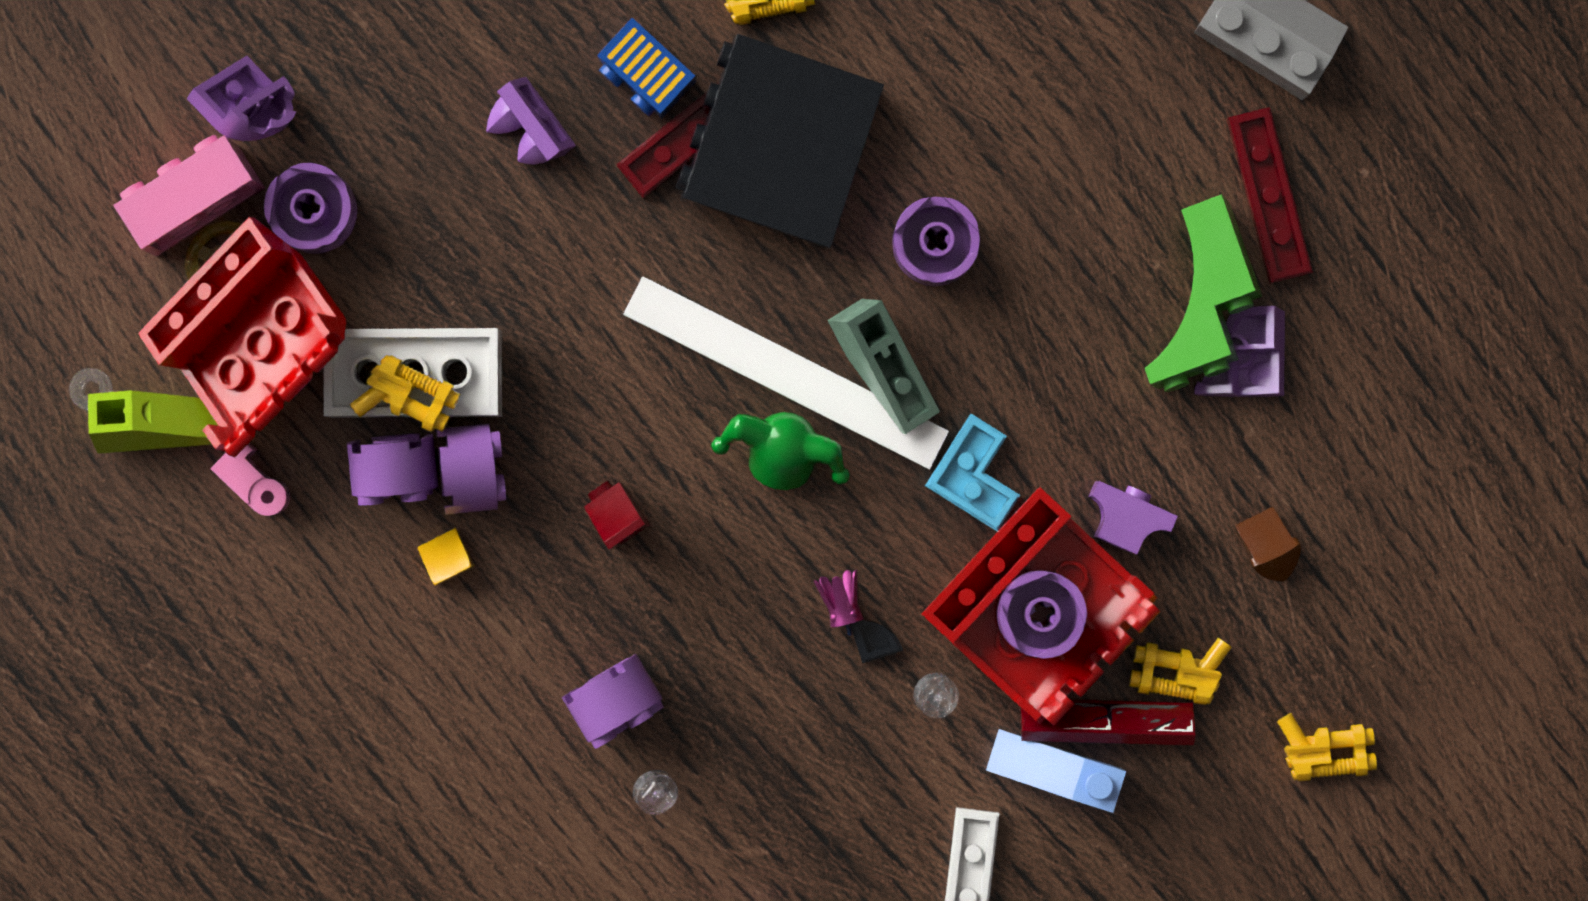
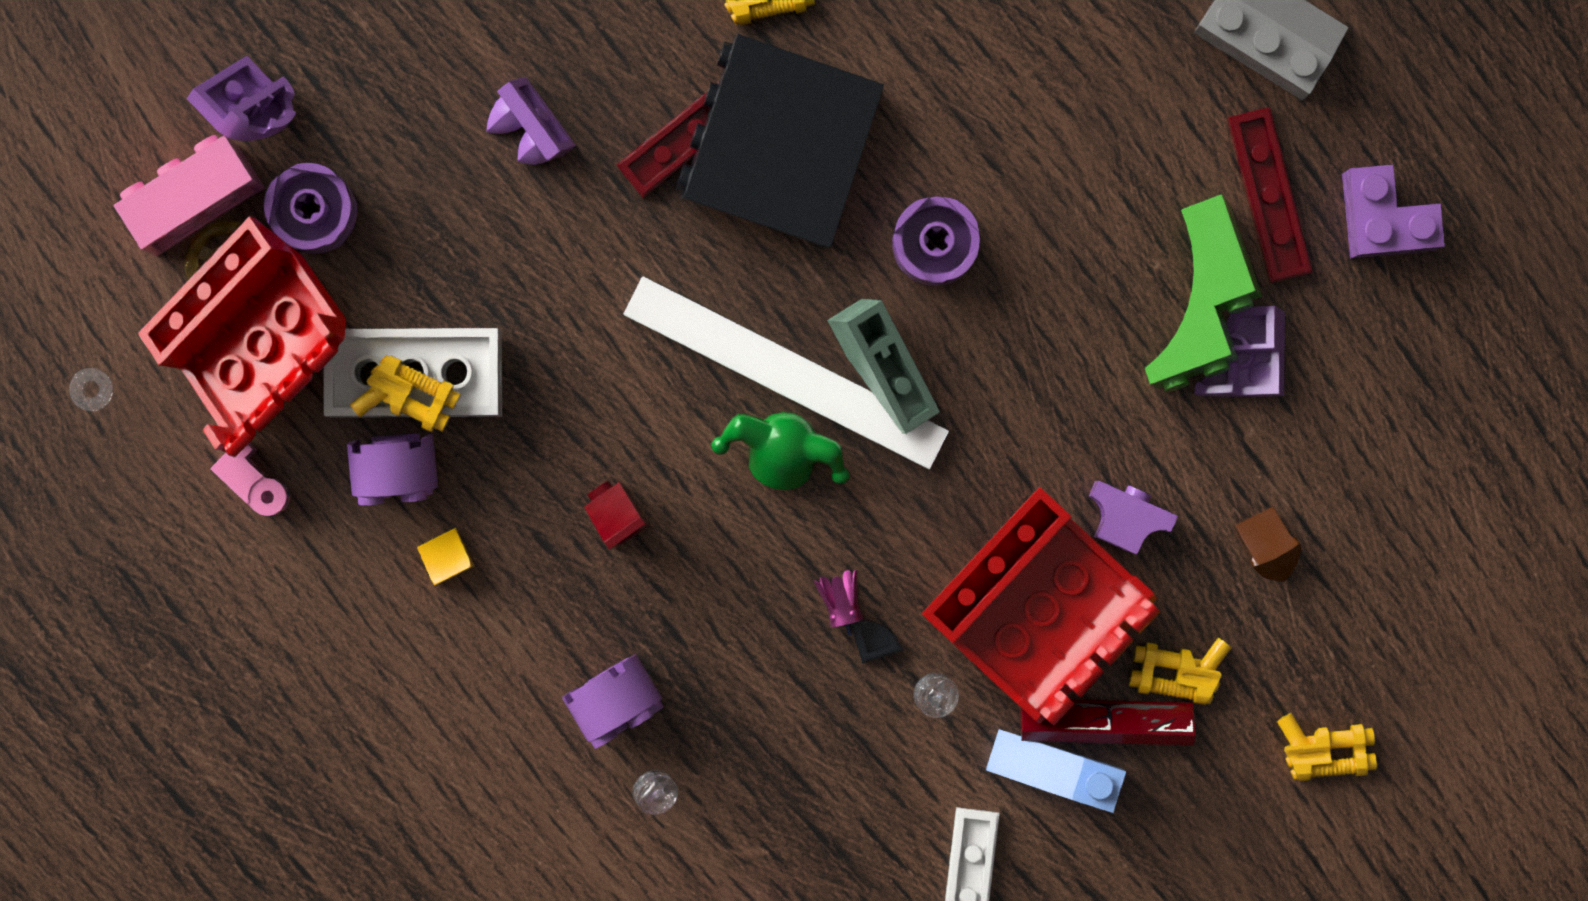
(146, 421): lime slope -> none
(469, 469): medium lavender brick -> none
(645, 69): blue brick -> none
(962, 476): medium azure tile -> none
(1063, 625): medium lavender brick -> none
(1377, 223): none -> medium lavender brick

